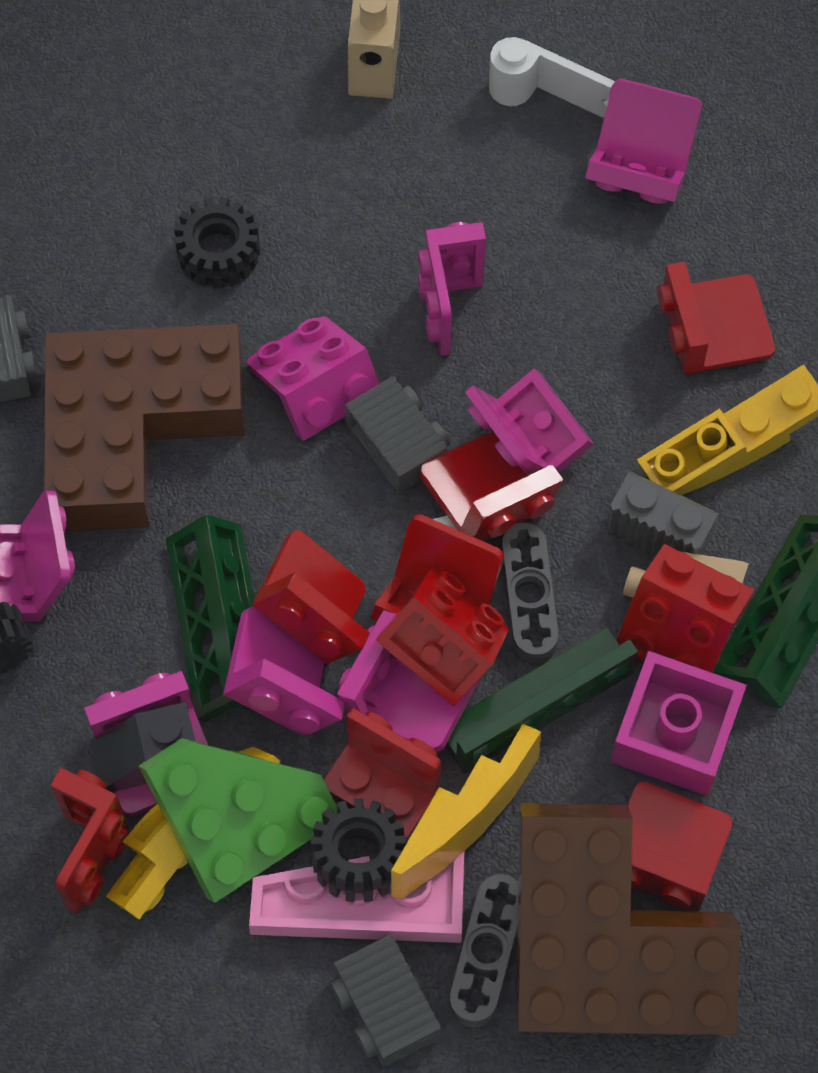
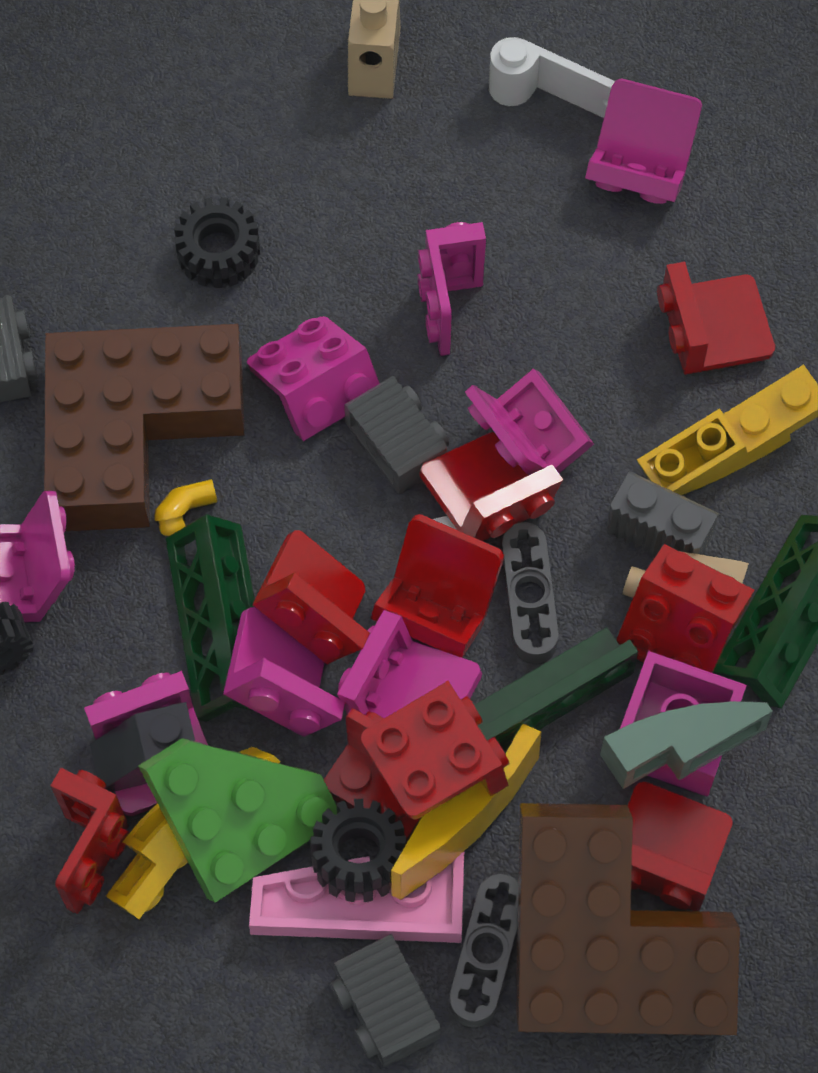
(179, 501): none -> yellow arm
(435, 751): none -> red bracket
(445, 635): red bracket -> none
(682, 738): none -> sand green slope

